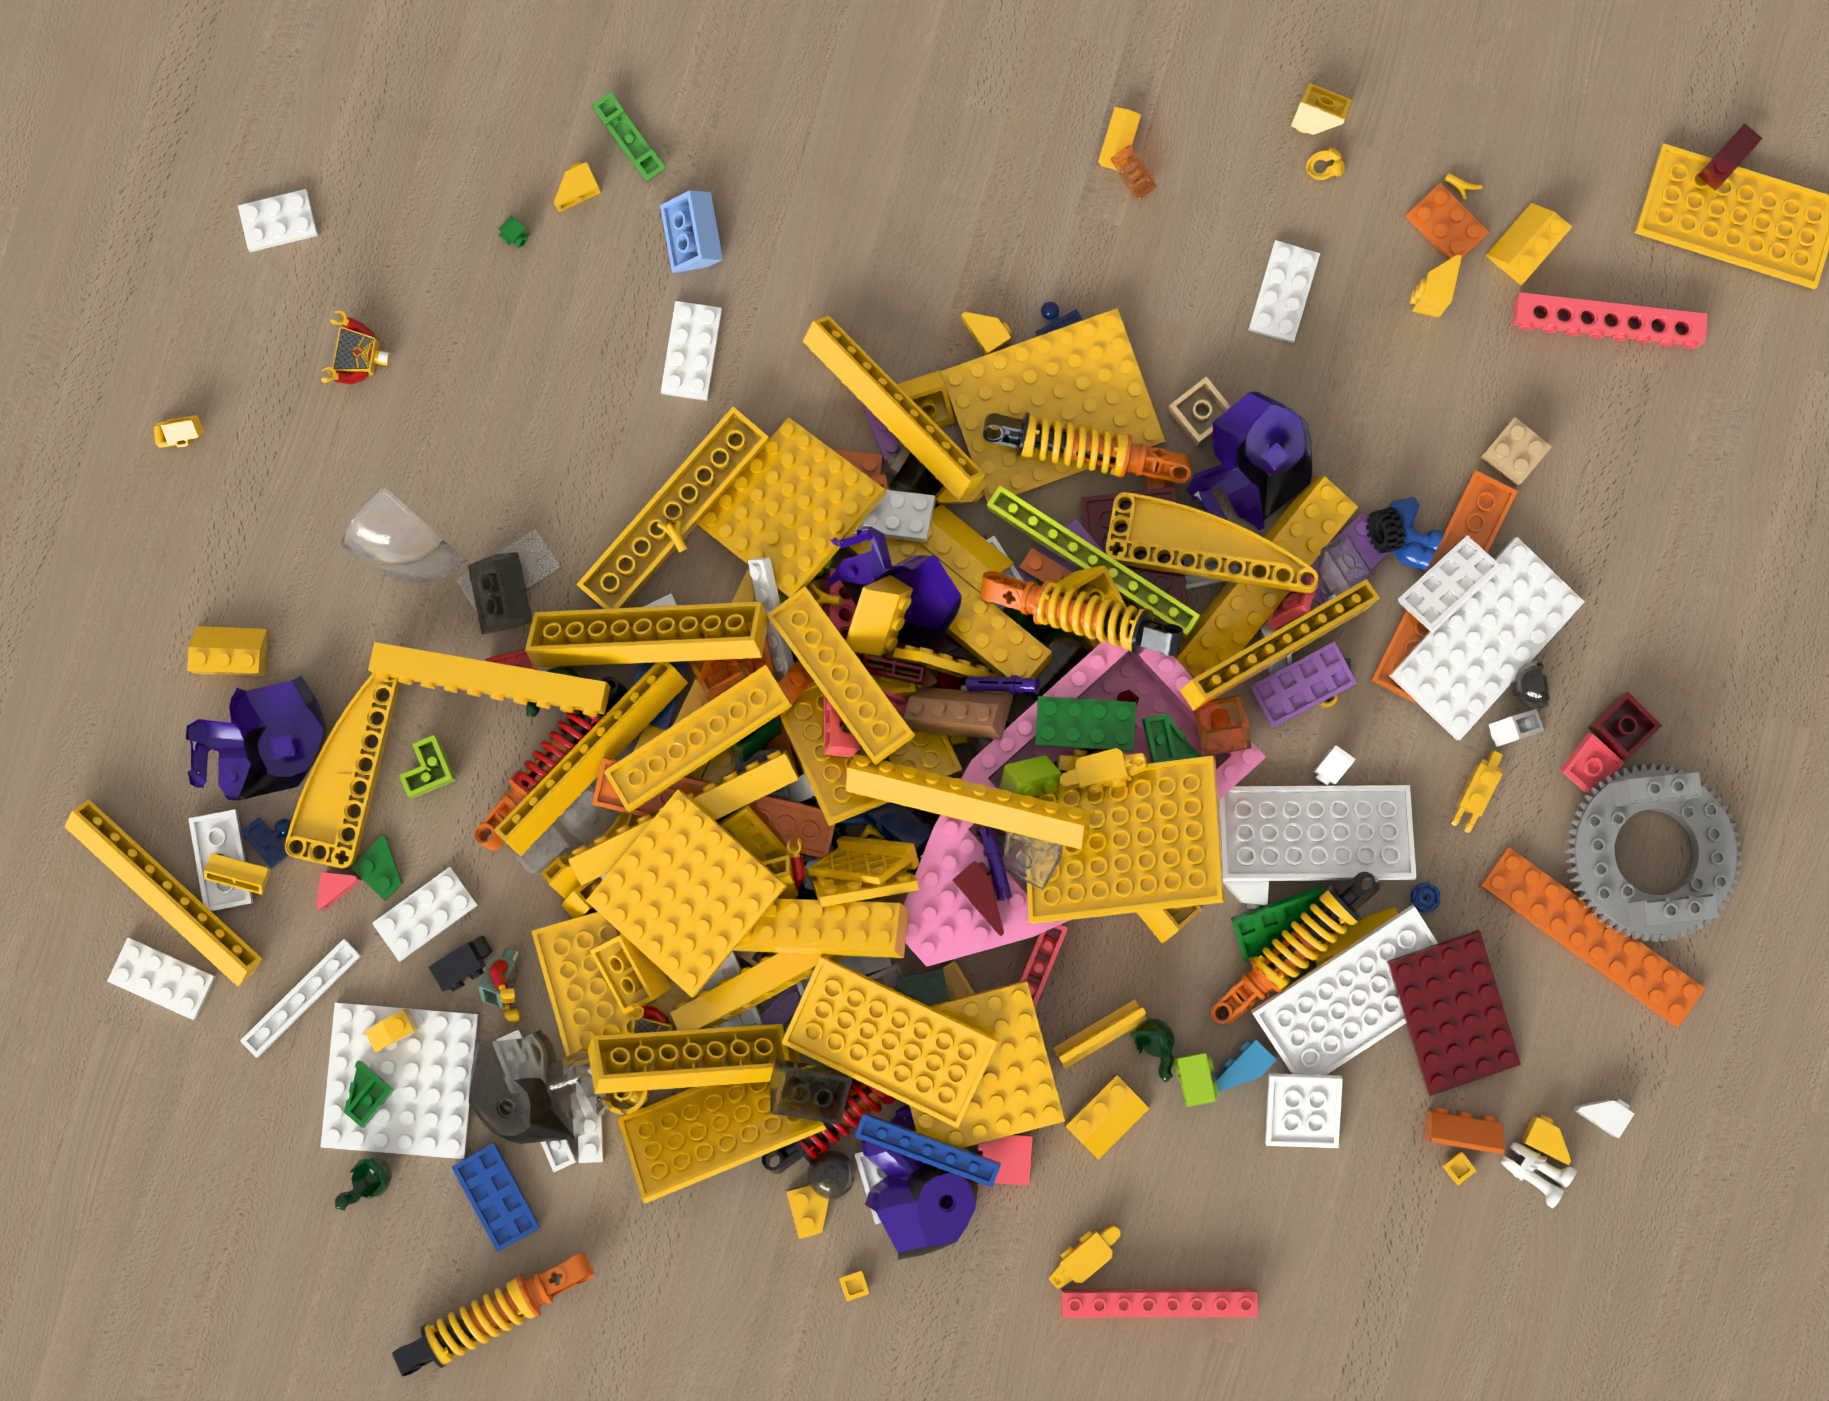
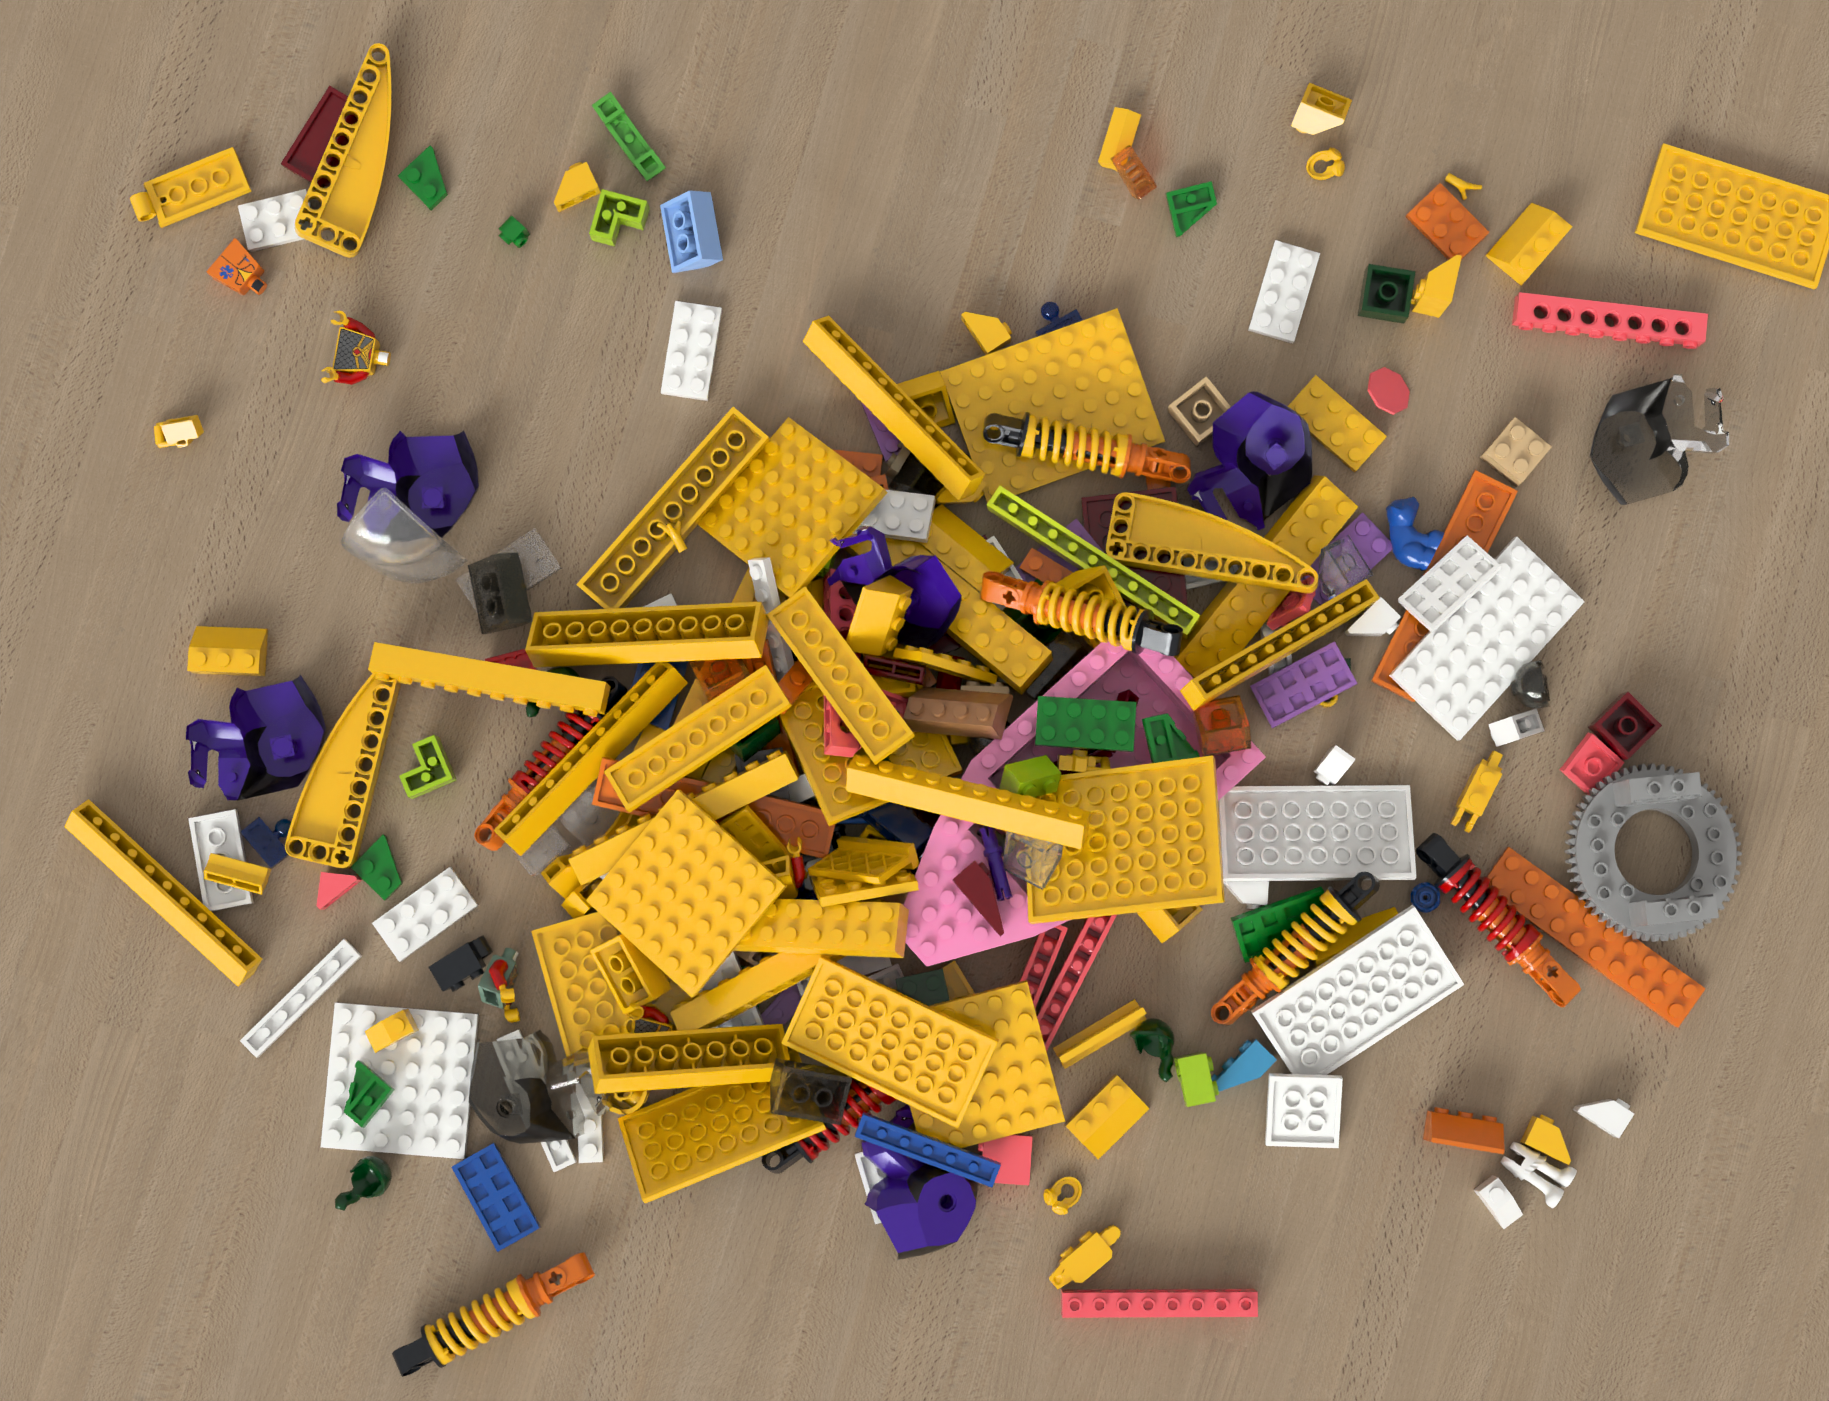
(161, 978): white plate -> none
(192, 189): none -> yellow hinge
(238, 270): none -> orange torso
(313, 139): none -> dark red hinge
(357, 179): none -> yellow beam
(425, 178): none -> green wing
(426, 473): none -> dark purple piece
(617, 210): none -> lime brick
(807, 1210): yellow wing -> none
(825, 598): yellow bar -> none
(831, 1175): clear smoke cylinder -> none
(854, 1285): yellow plate -> none
(1004, 684): dark purple pin -> none
(1051, 1194): none -> yellow piece
(1072, 975): none -> coral brick
(1103, 770): yellow hinge -> none
(1190, 205): none -> green wing
(1337, 424): none -> yellow plate
(1375, 621): none -> white slope
(1386, 293): none -> dark green brick
(1386, 530): black tyre -> none
(1388, 390): none -> coral piece
(1453, 1012): dark red plate -> none
(1459, 1168): yellow plate -> none
(1498, 1201): none -> white slope
(1519, 940): none -> piece
(1646, 438): none -> clear smoke piece
(1730, 157): dark red slope -> none

